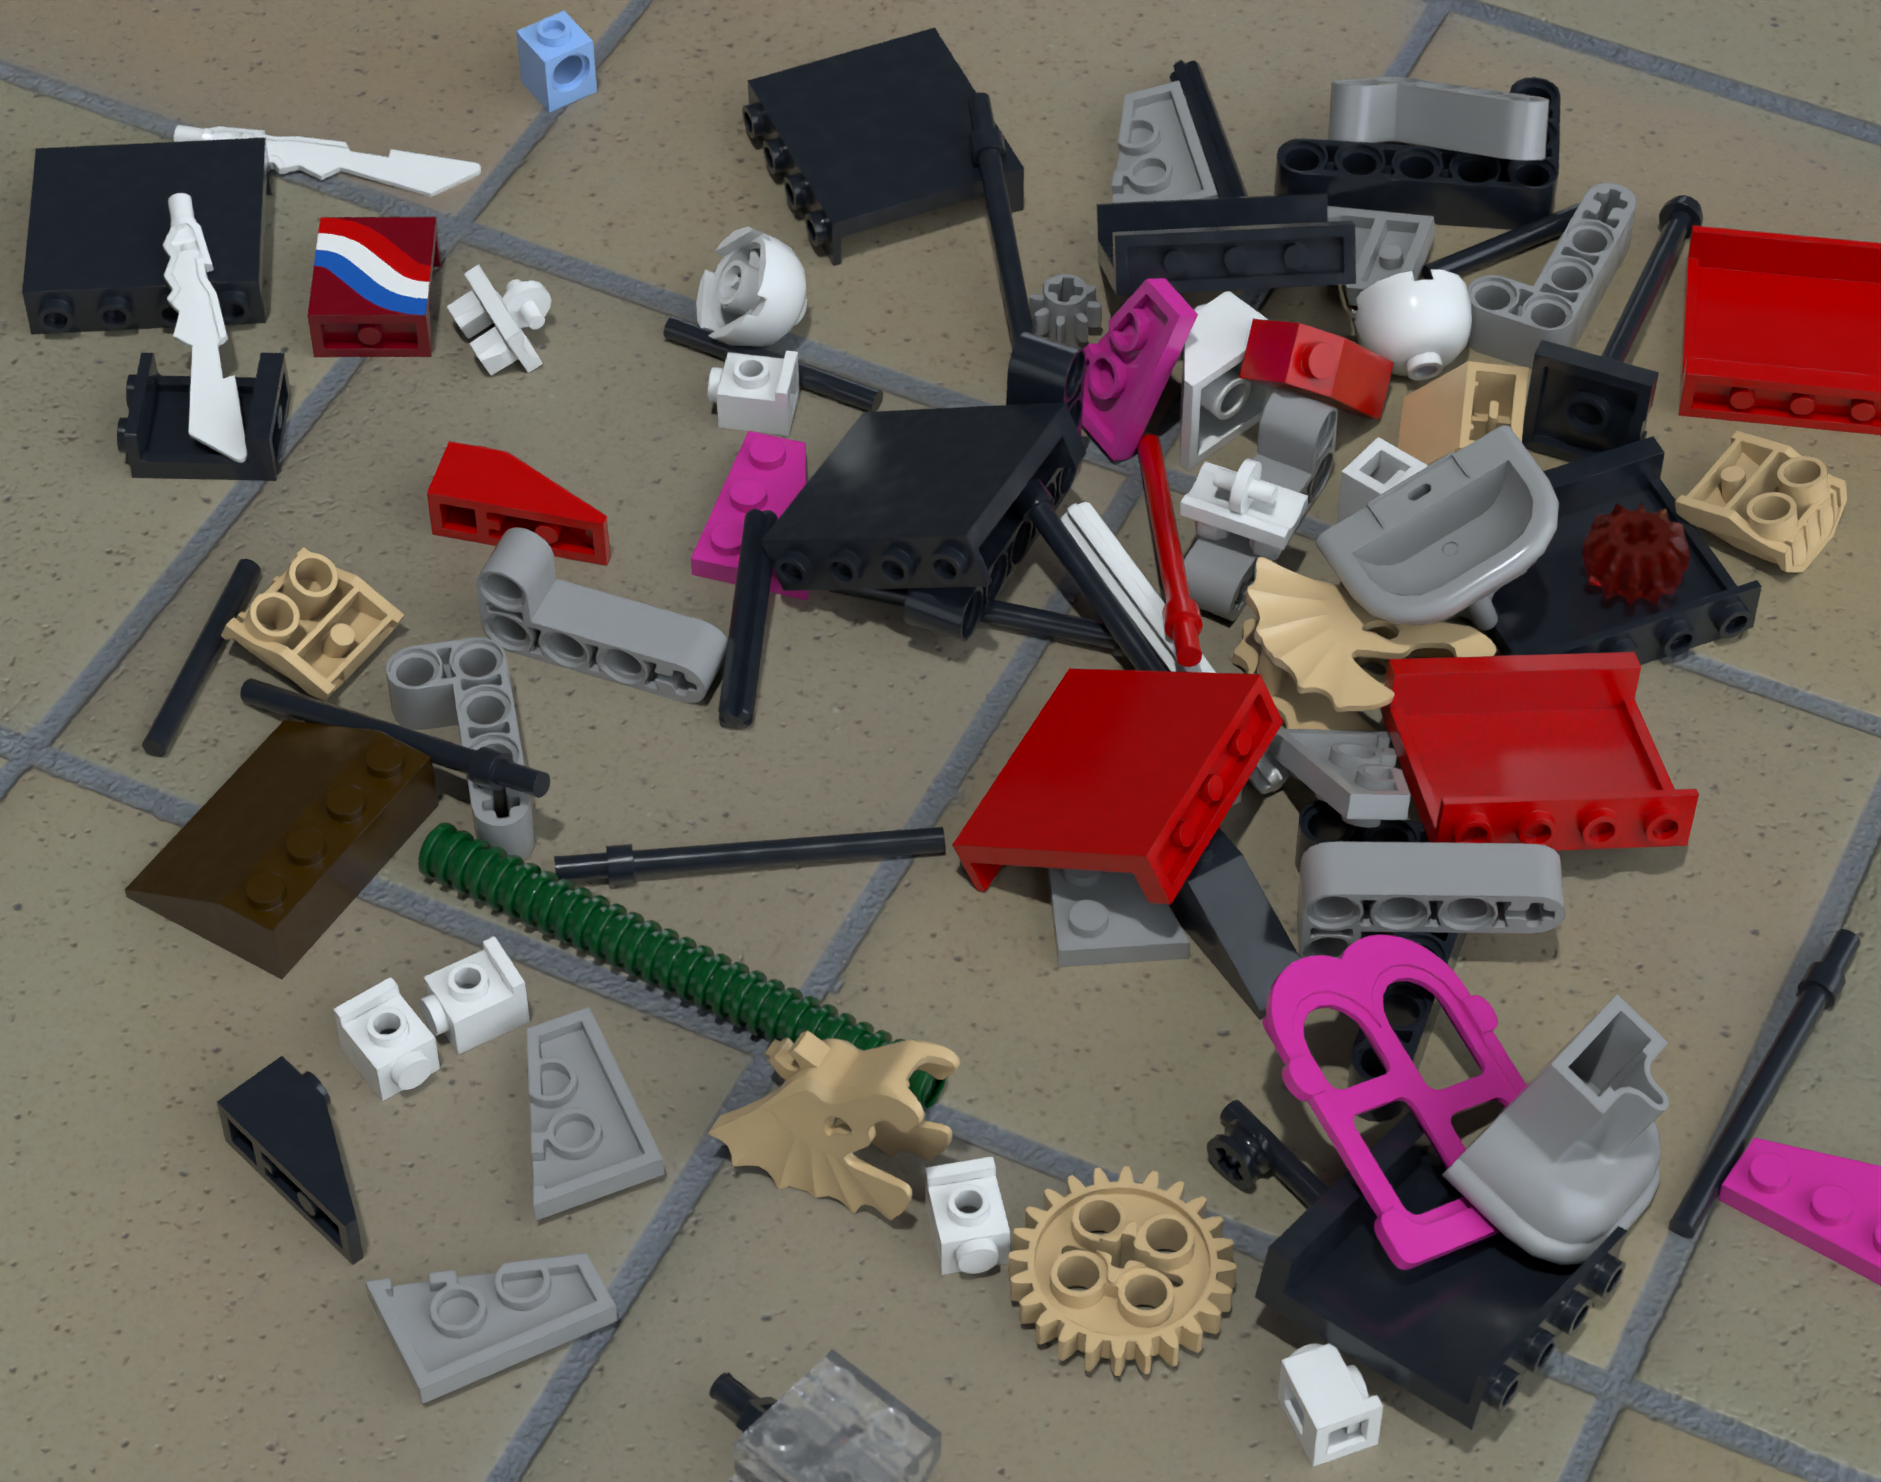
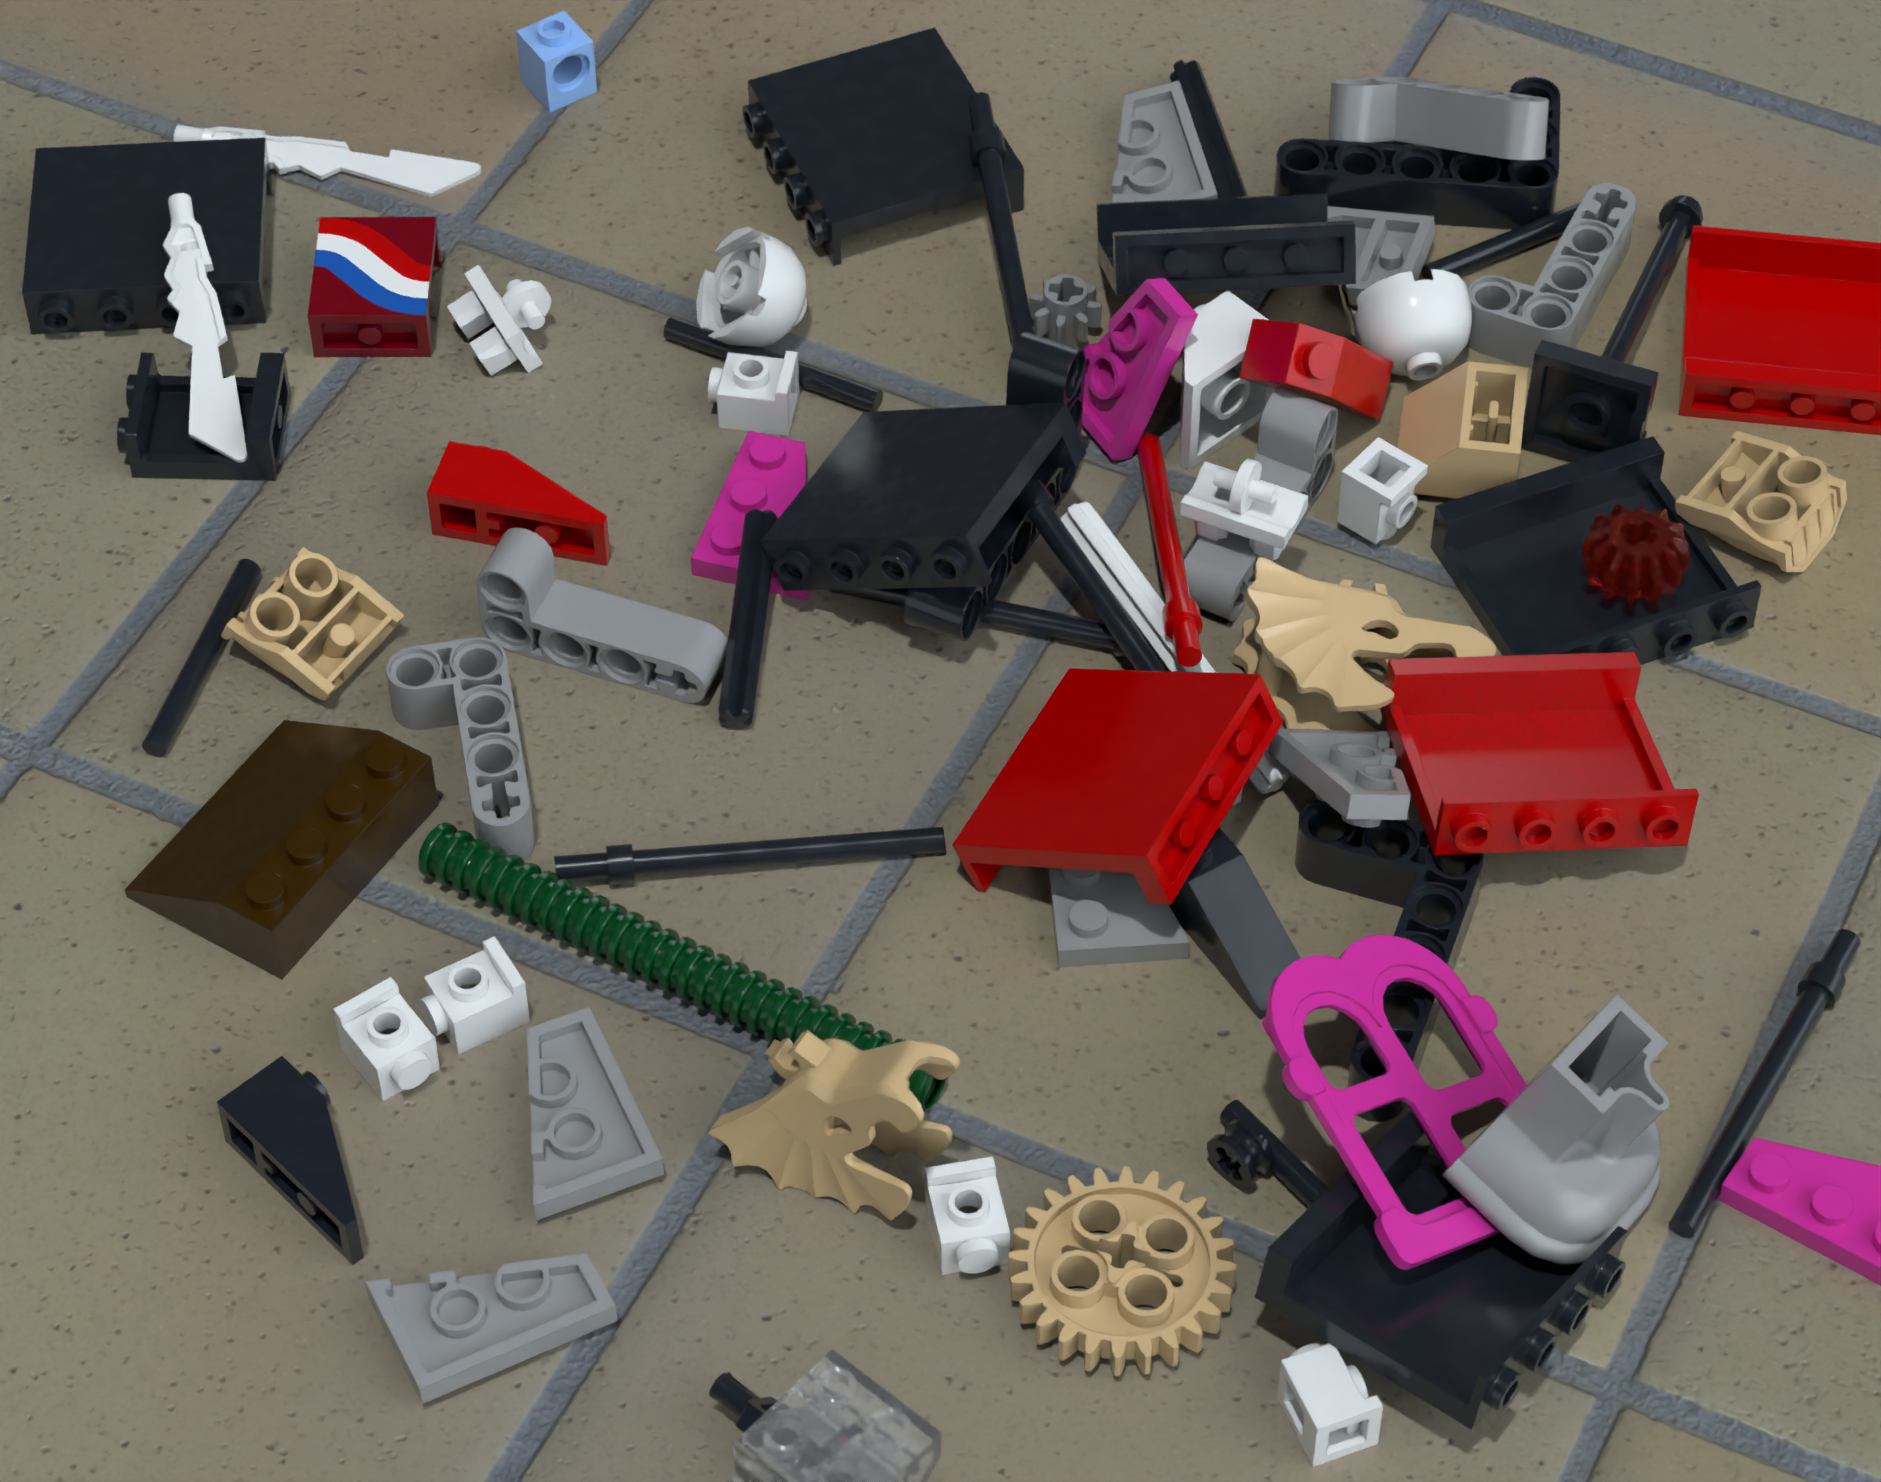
(484, 766): black bar -> none
(1424, 889): light grey beam -> none
(1447, 535): light grey piece -> none

